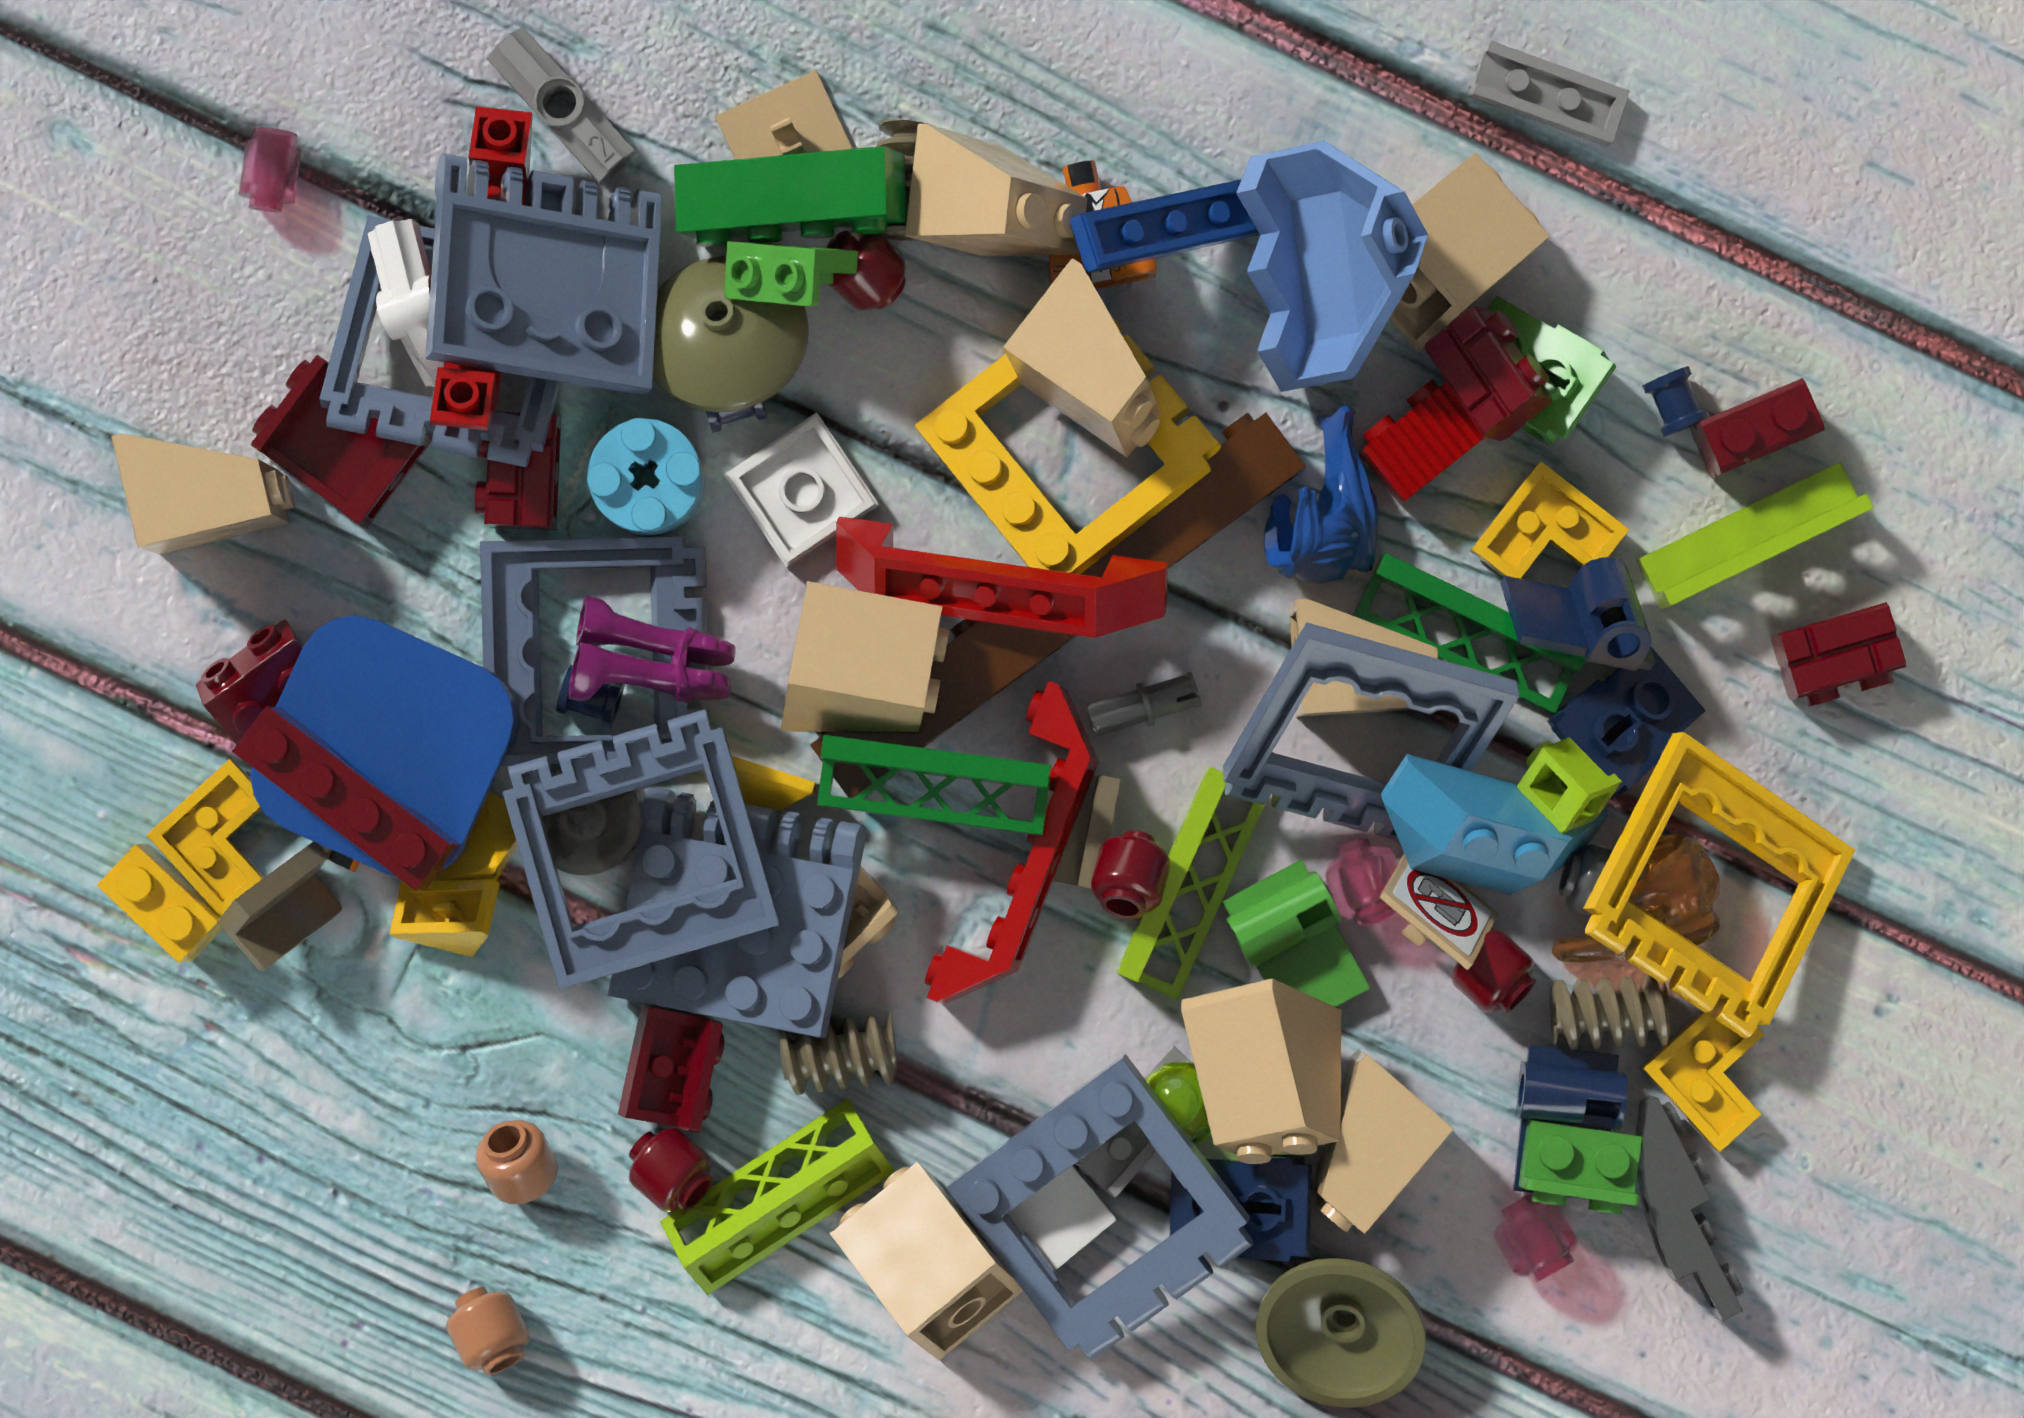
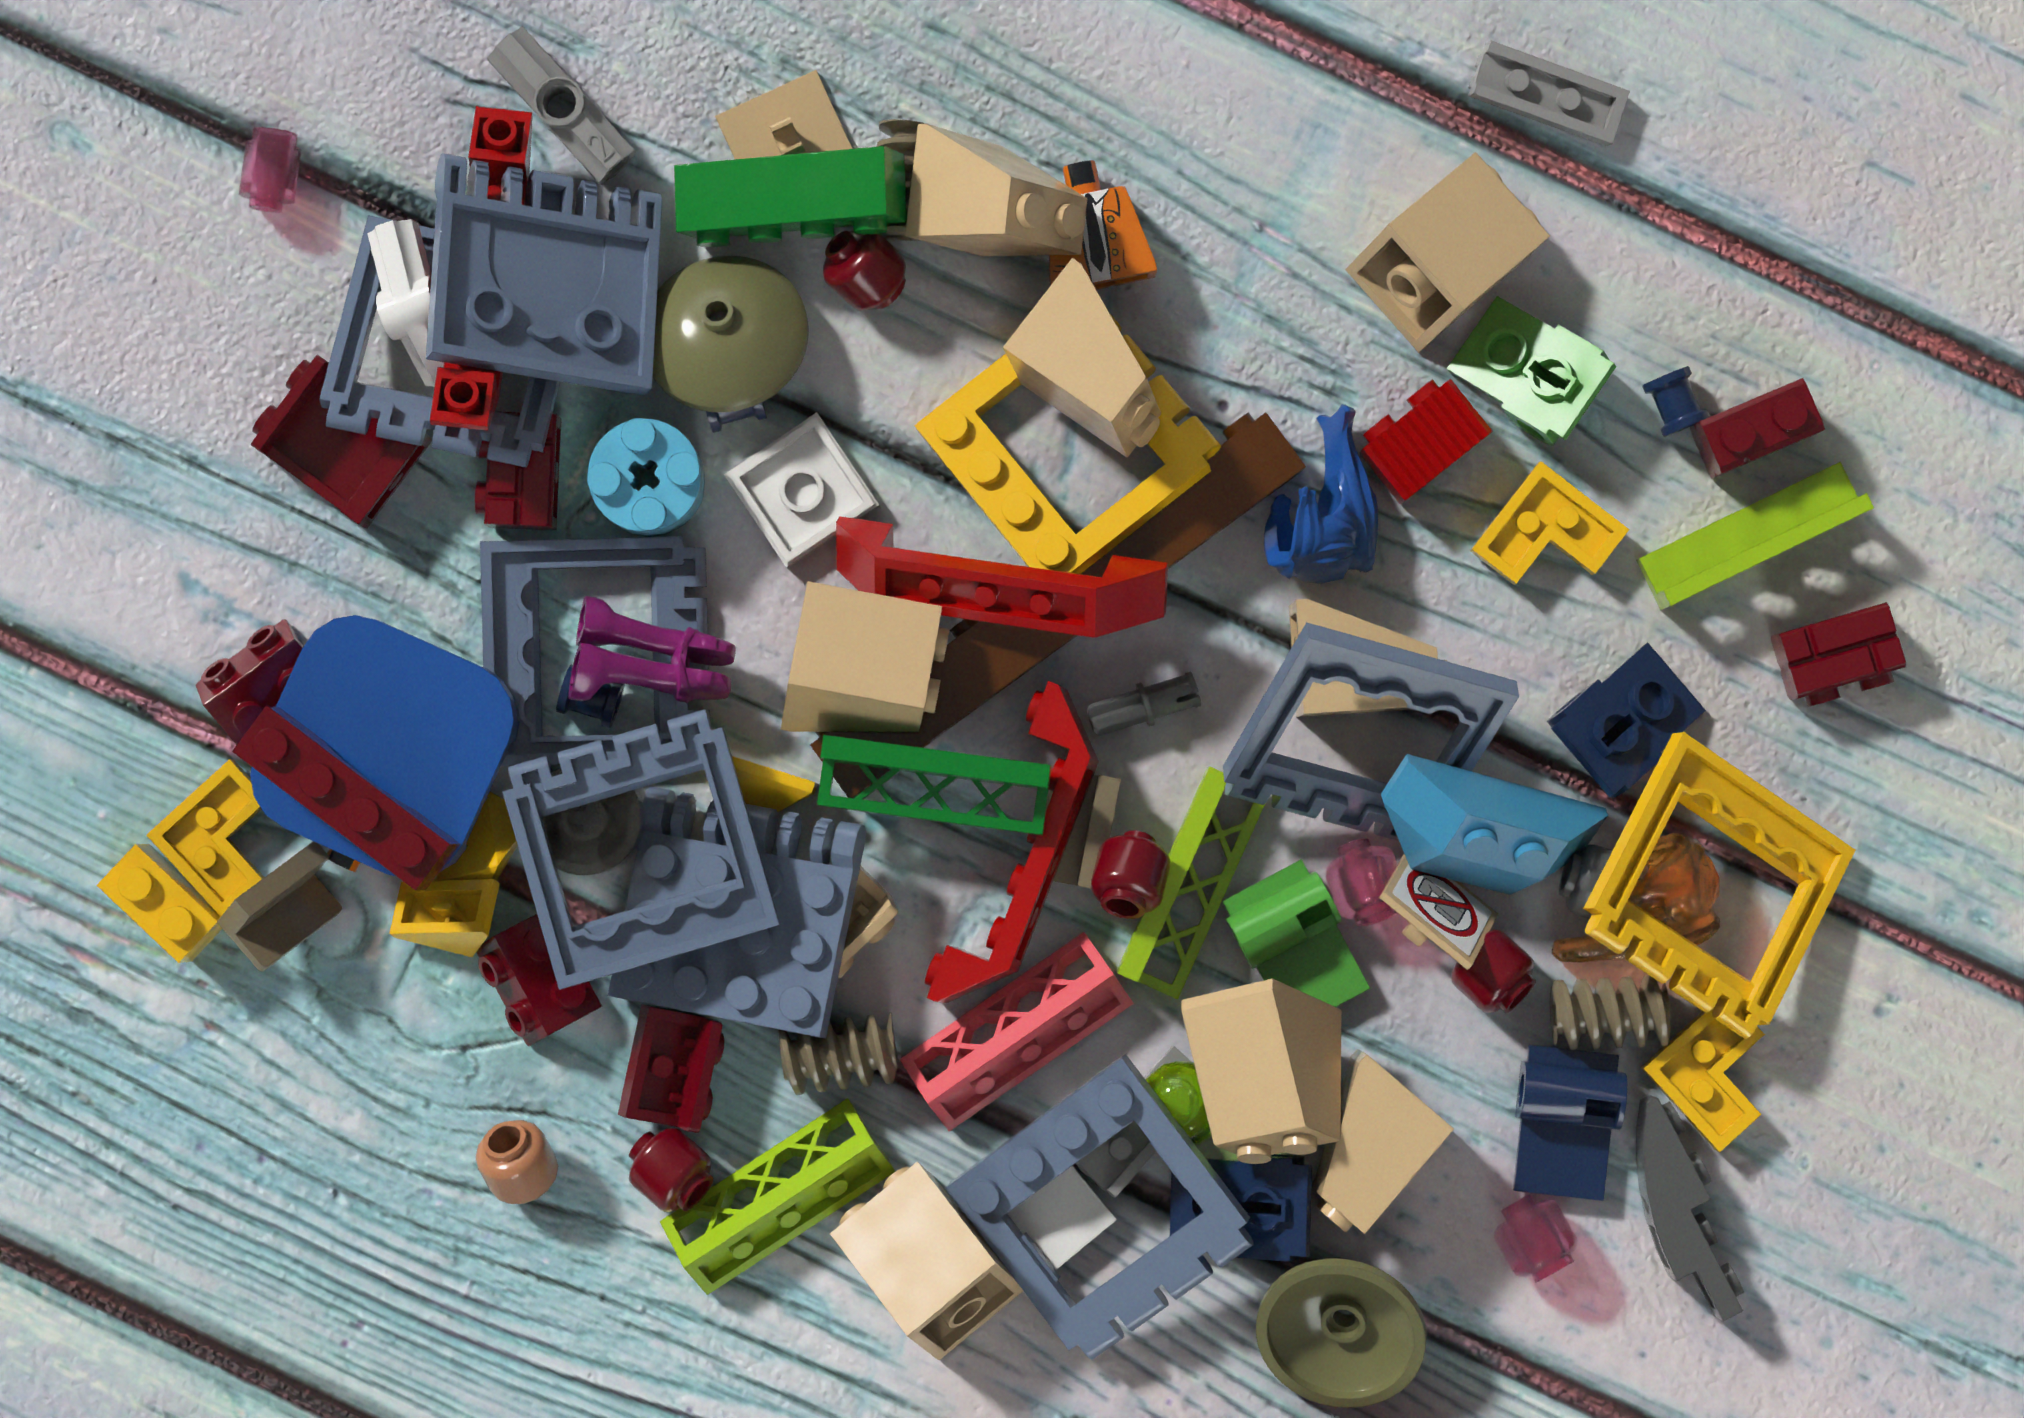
(196, 494): tan slope -> none
(488, 1331): nougat head -> none
(524, 978): none -> dark red bracket
(783, 271): bright green bracket -> none
(1021, 1039): none -> coral fence
(1161, 226): blue tile -> none
(1327, 259): medium blue panel -> none
(1471, 610): green fence -> none
(1489, 372): dark red brick -> none
(1566, 784): lime brick -> none
(1581, 1164): bright green bracket -> none
(1589, 619): dark blue piece -> none

